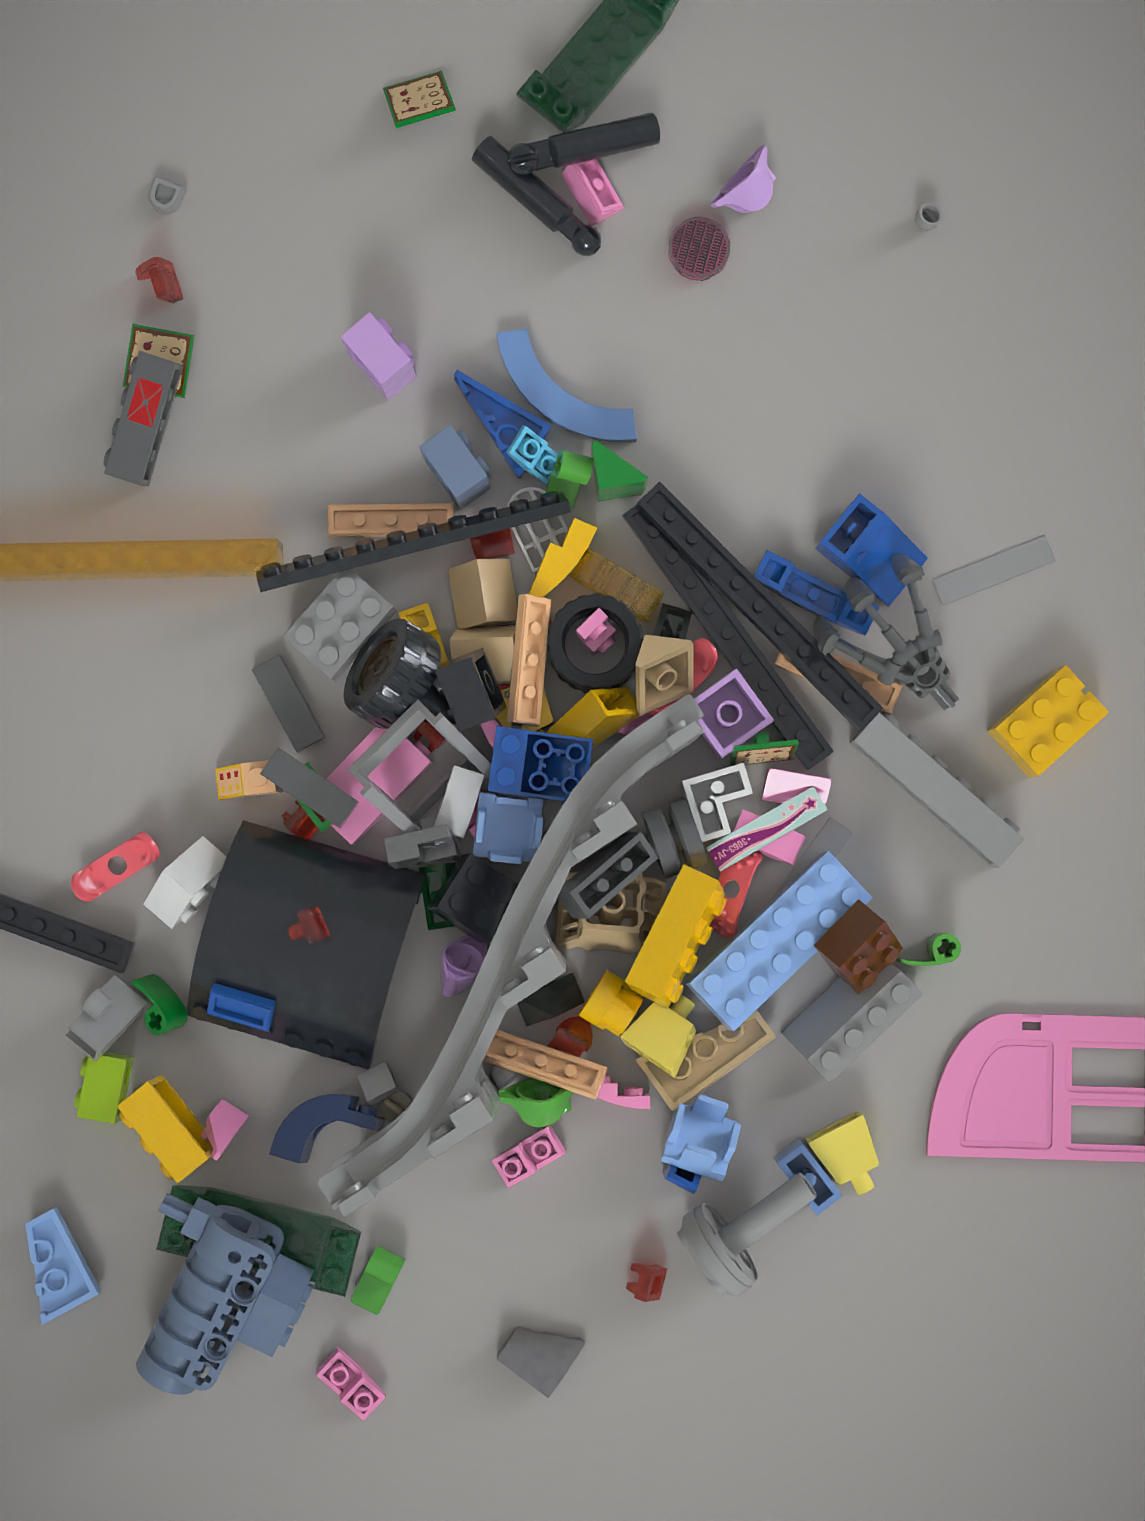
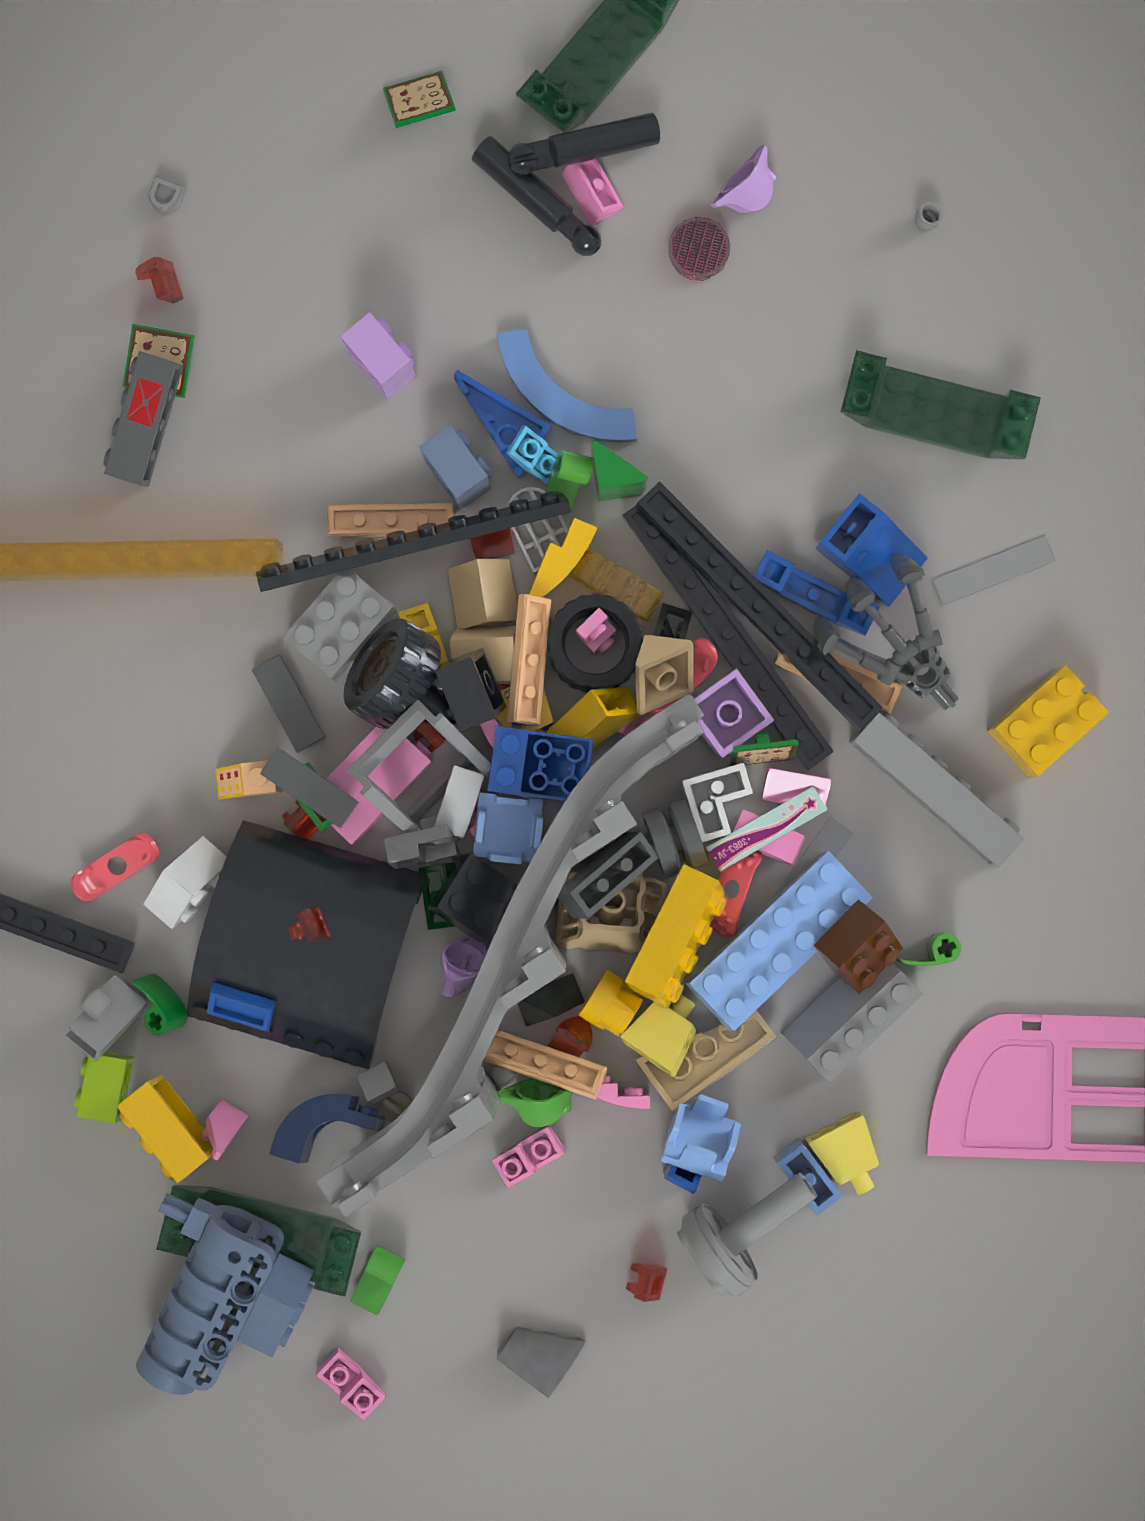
(59, 1266): light blue wing -> none
(938, 410): none -> clear green slope

